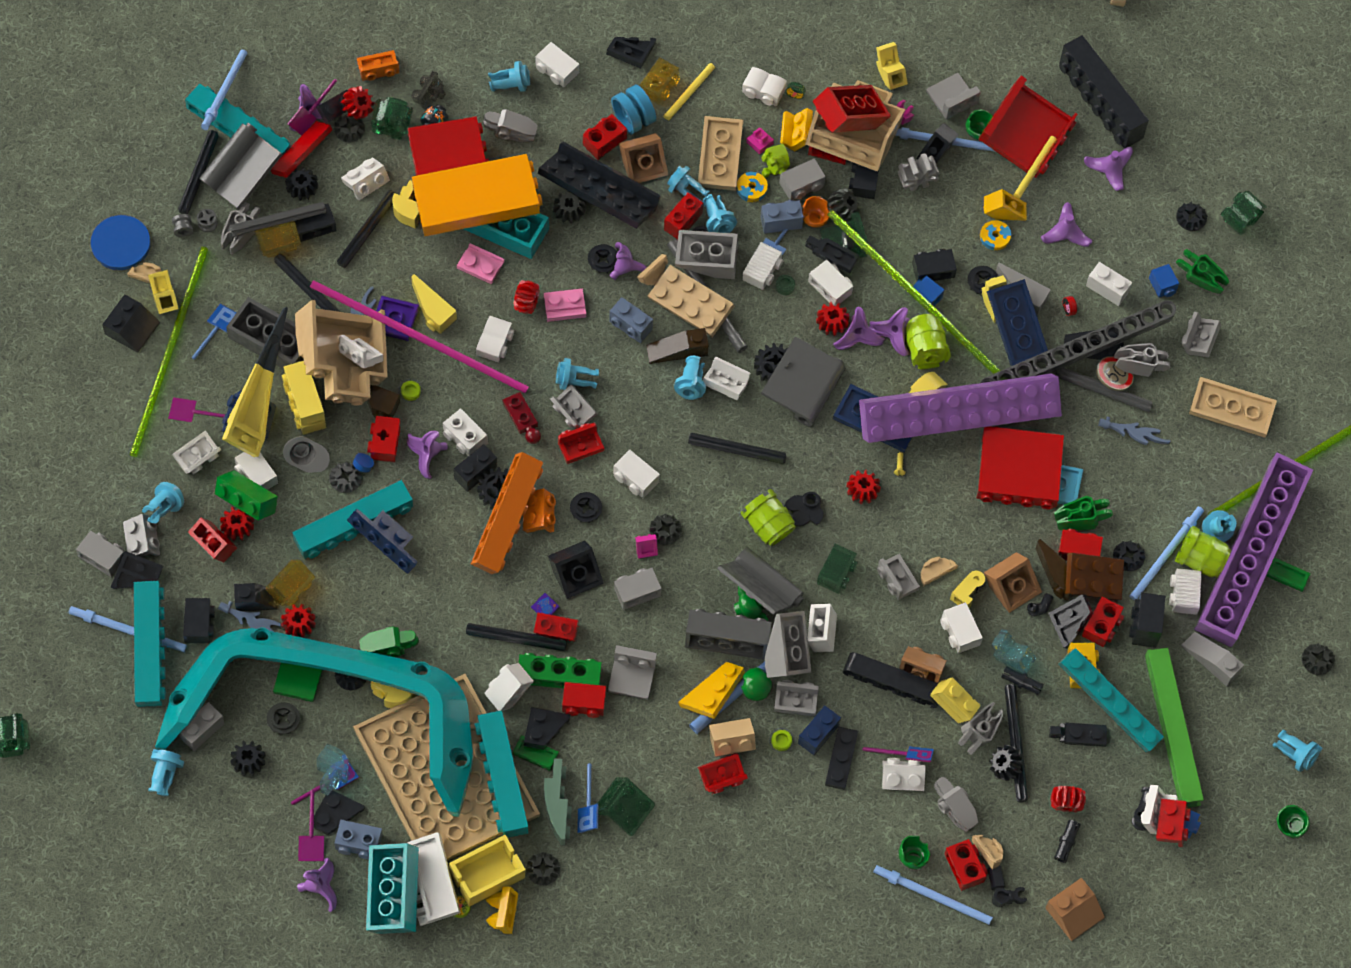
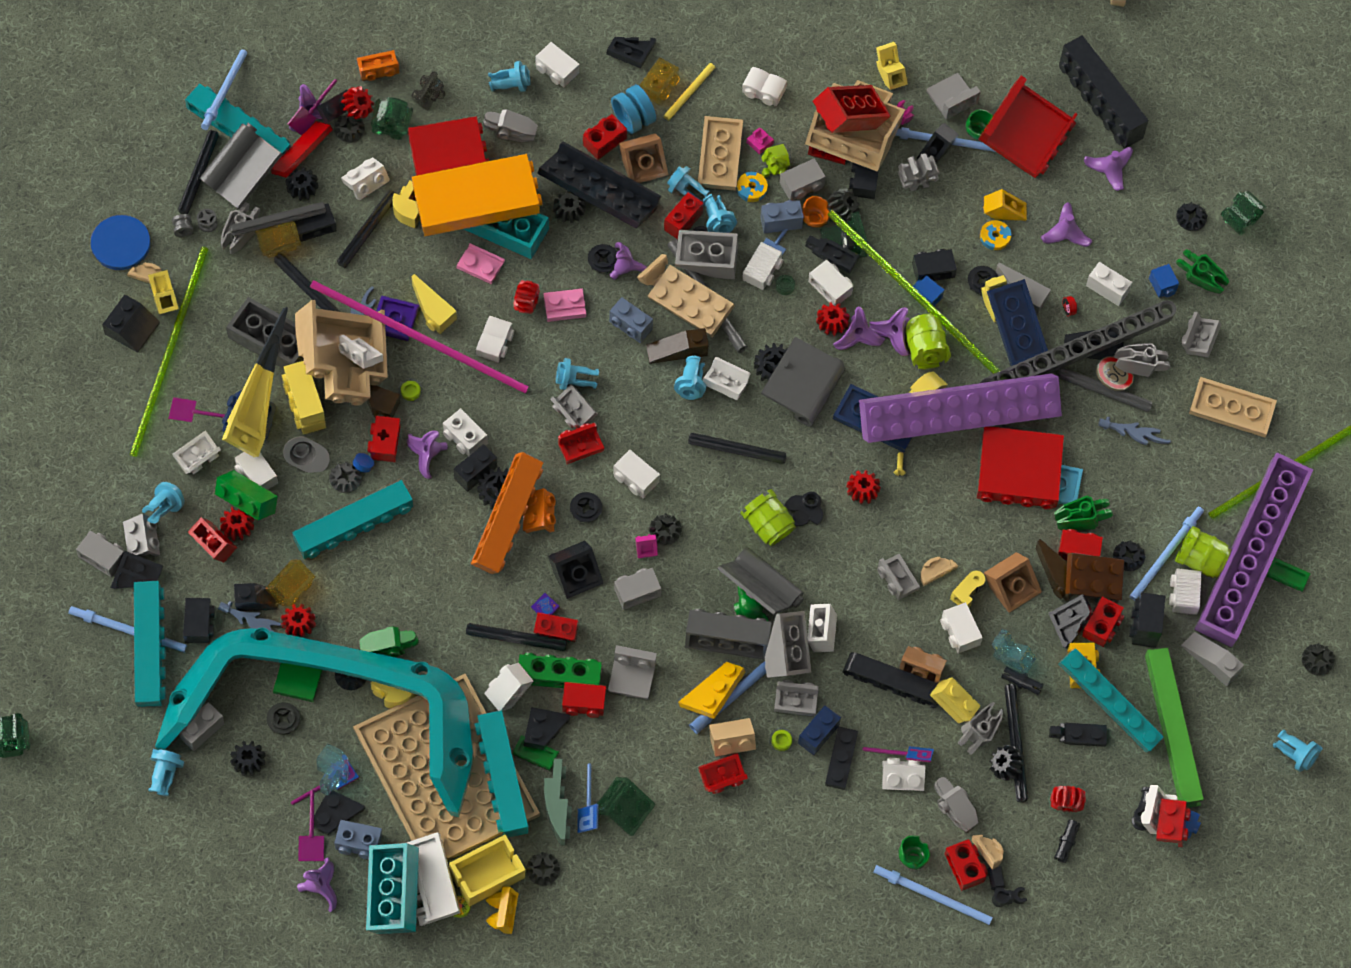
(220, 319): piece -> none
(386, 536): dark blue bracket -> none
(434, 114): black head -> none
(522, 417): dark red plate -> none
(756, 684): green hair -> none
(795, 90): tile -> none
(796, 129): yellow bracket -> none
(837, 568): clear green brick -> none
(1035, 167): light yellow bar -> none
(1040, 608): black arm -> none
(1075, 909): medium nougat slope -> none
(1212, 525): medium azure piece -> none
(1296, 817): green hair -> none

